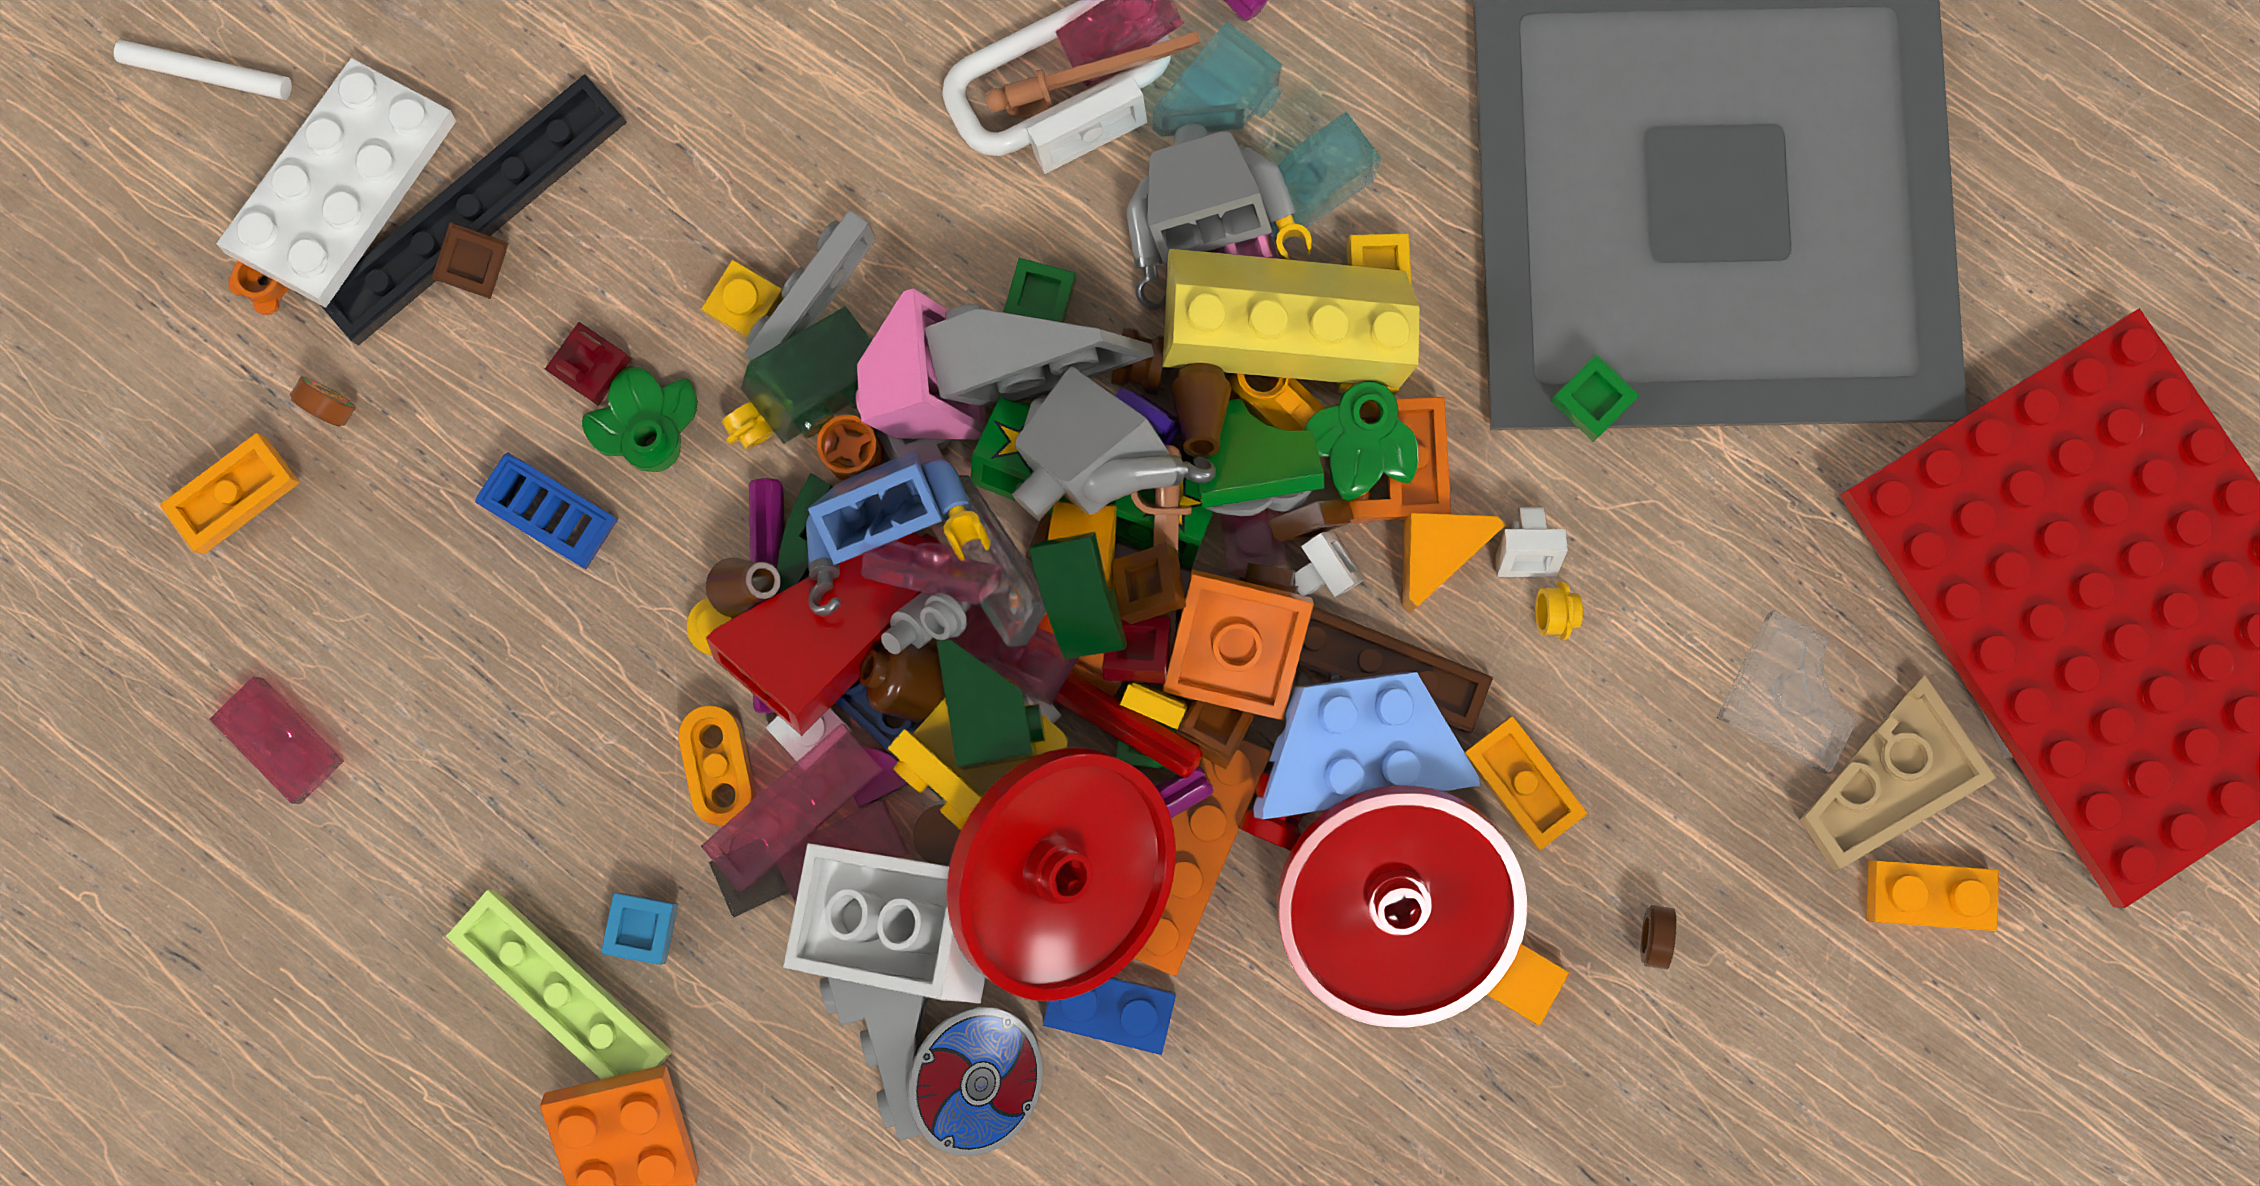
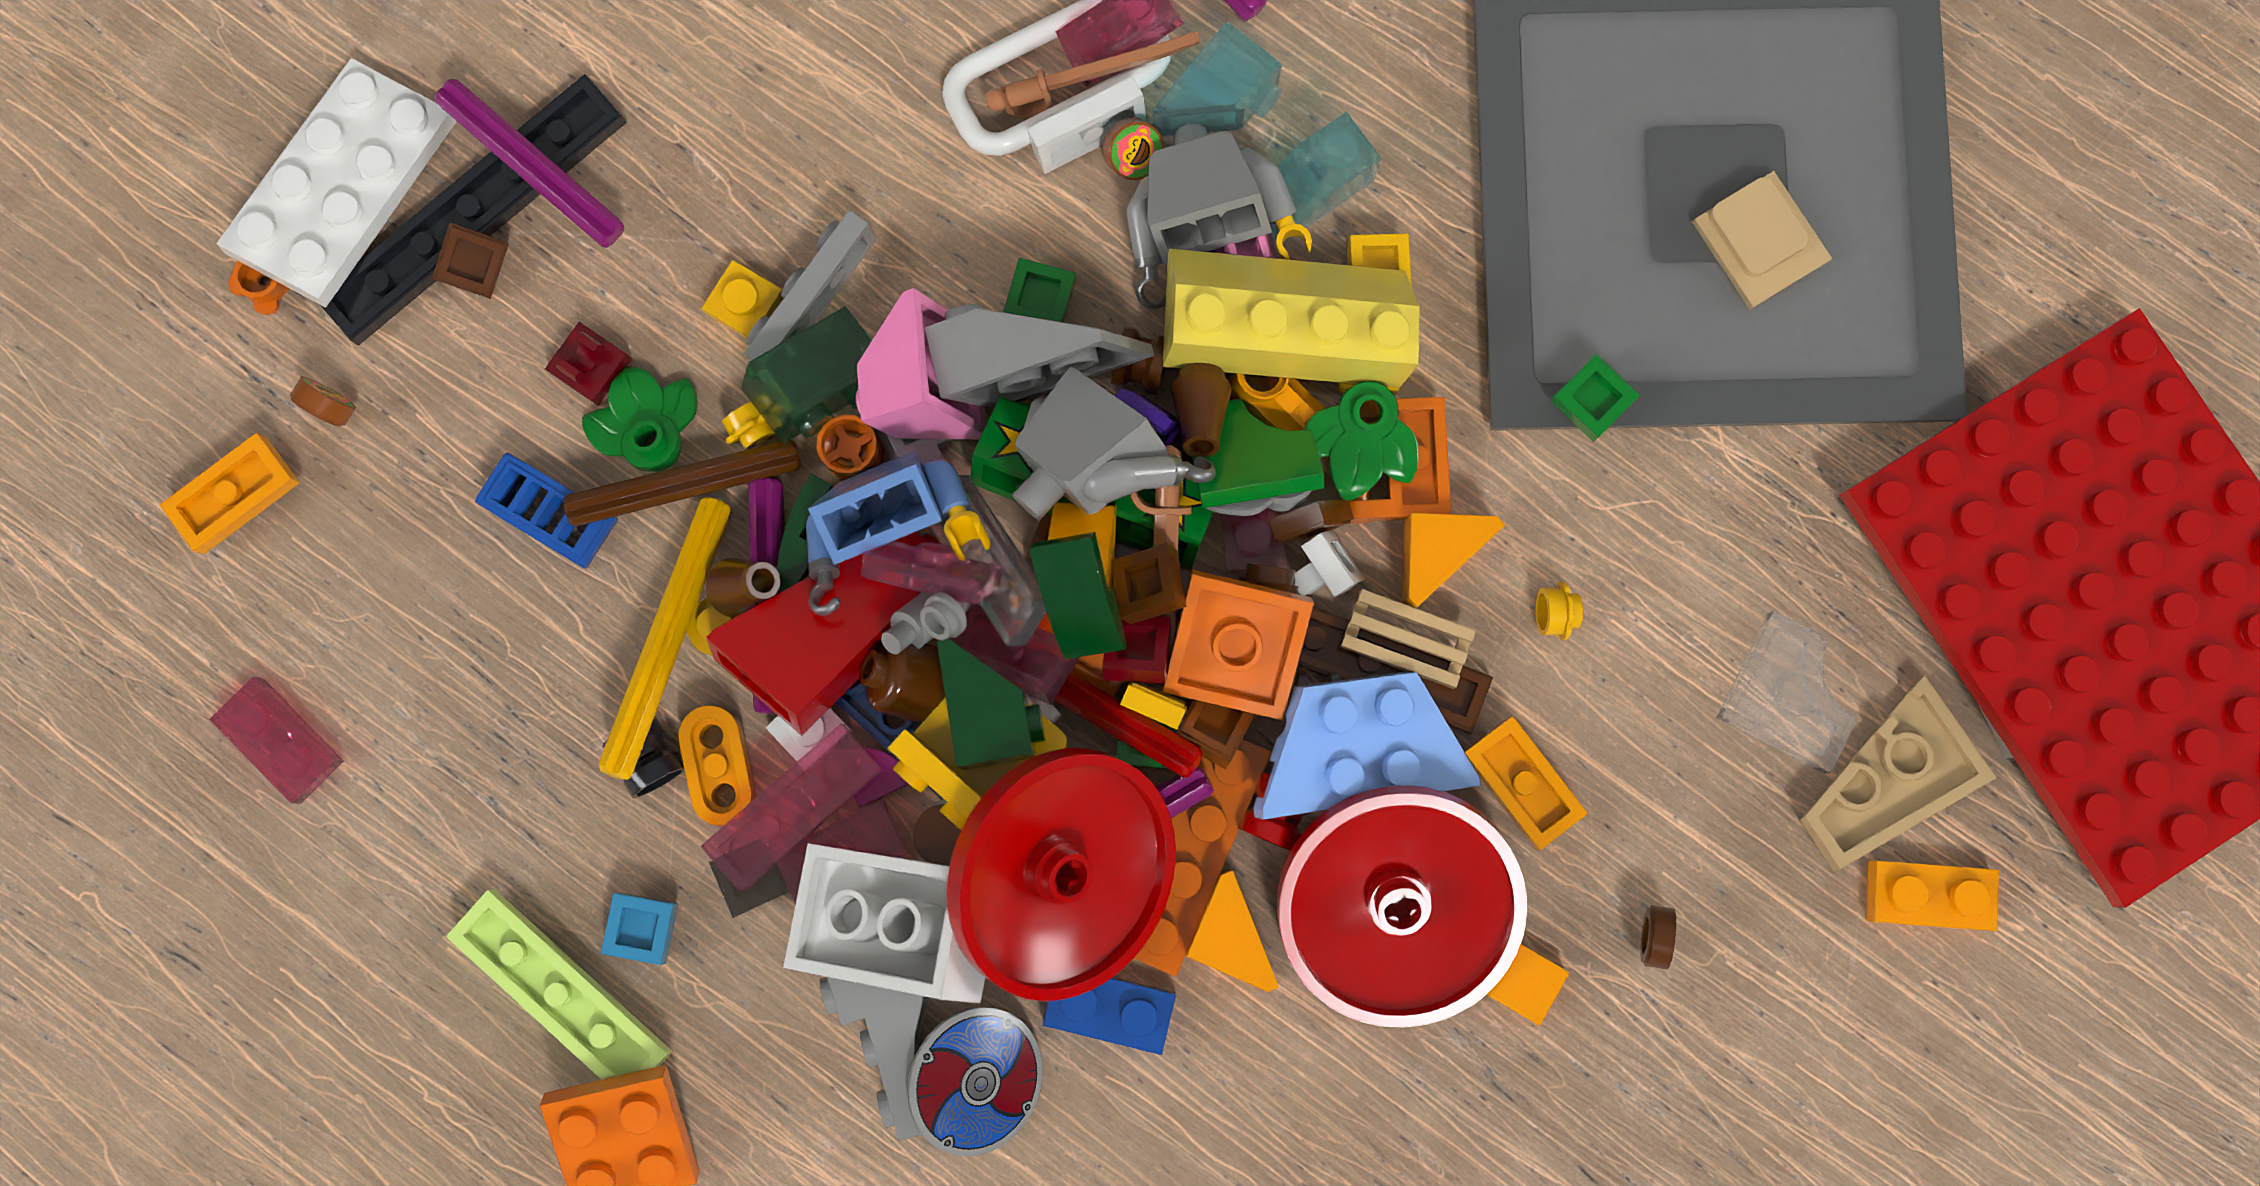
(202, 69): white bar -> none
(529, 163): none -> magenta axle
(653, 768): none -> black wheel
(664, 639): none -> yellow axle
(681, 483): none -> reddish brown axle
(1129, 147): none -> tile
(1229, 939): none -> light orange slope
(1456, 656): none -> tan tile
(1530, 547): white tile -> none
(1761, 240): none -> tan piece

